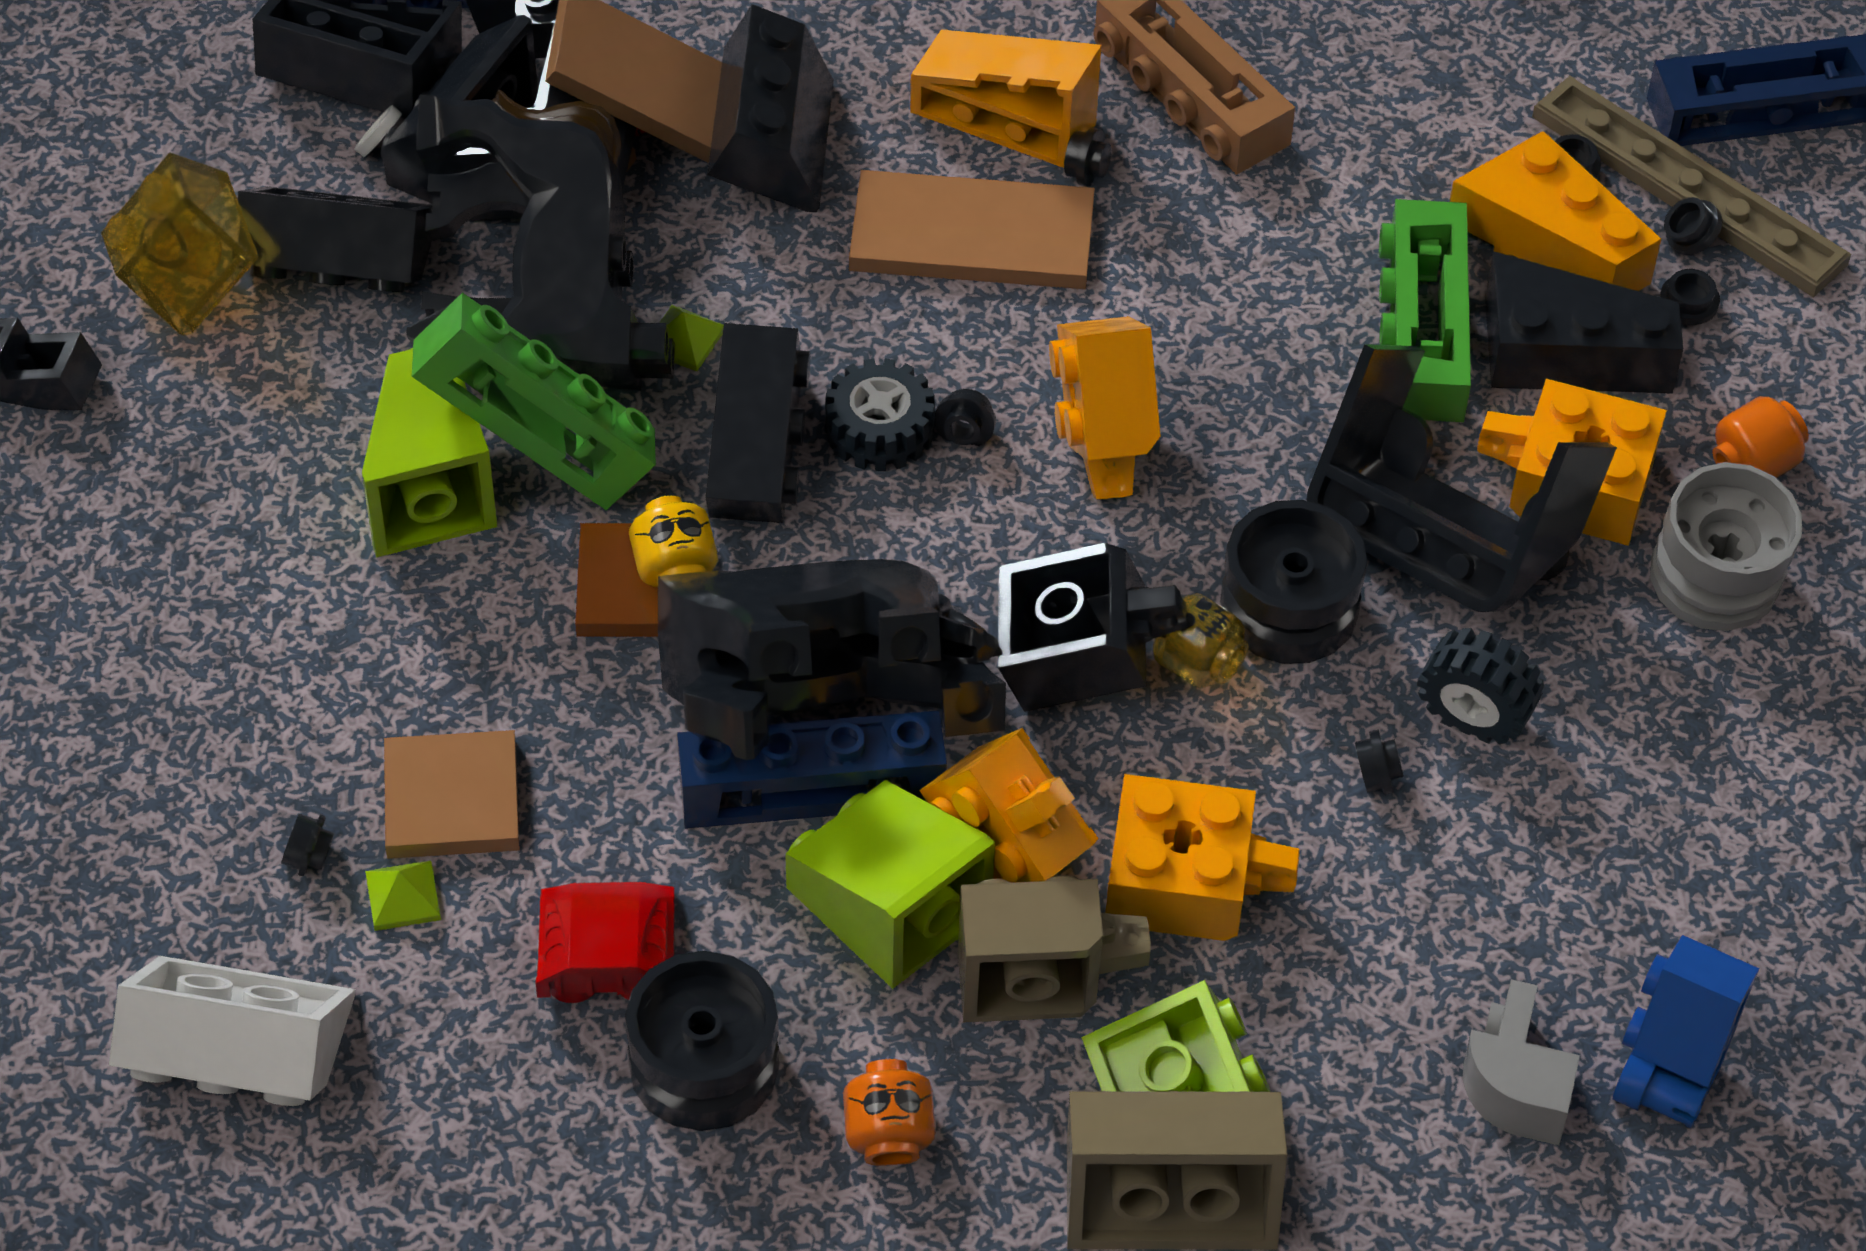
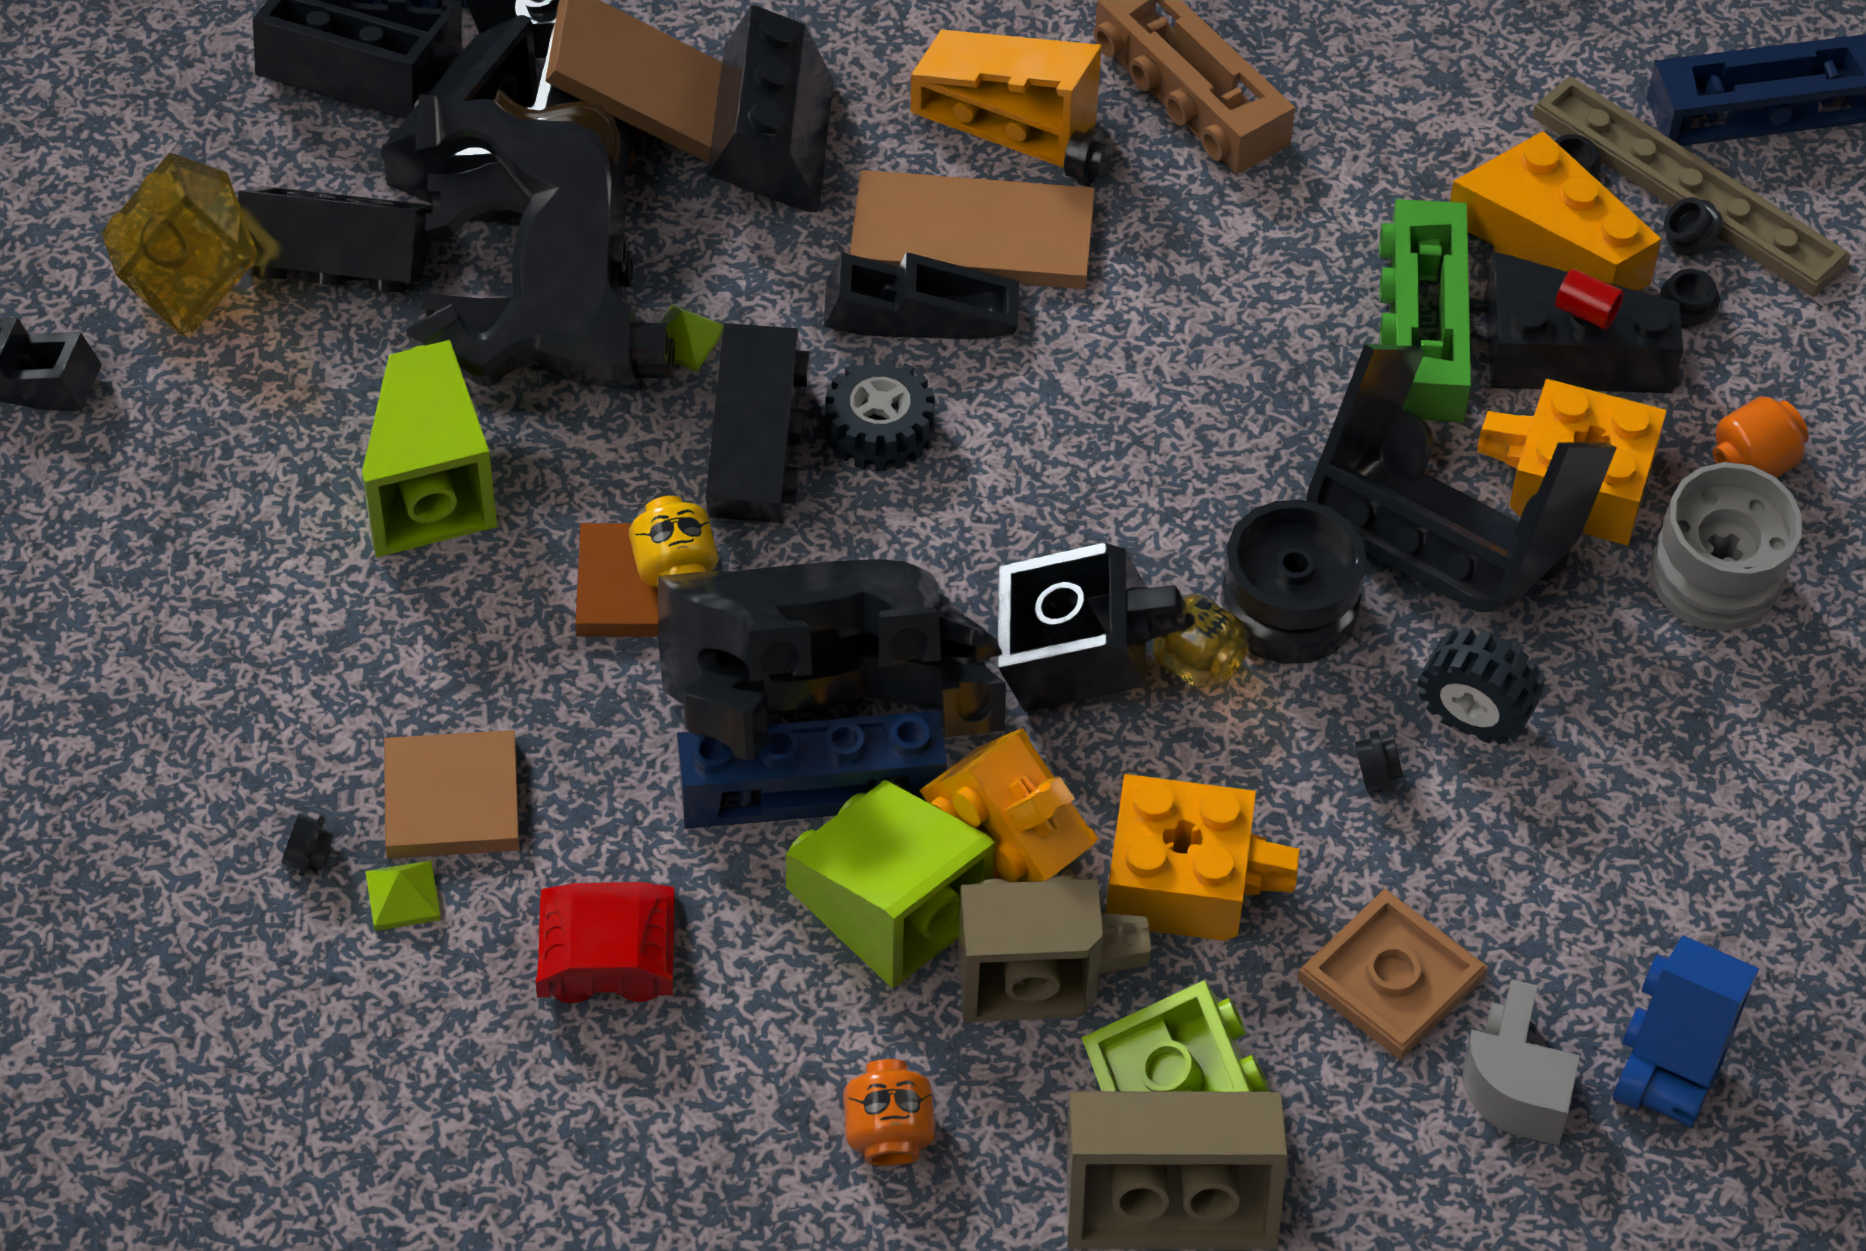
(229, 1029): white slope -> none
(377, 131): white piece -> none
(534, 400): bright green brick -> none
(702, 1040): black wheel -> none
(919, 299): none -> black slope
(966, 406): black plate -> none
(1107, 398): light orange hinge -> none
(1392, 974): none -> medium nougat tile
(1589, 298): none -> red hinge

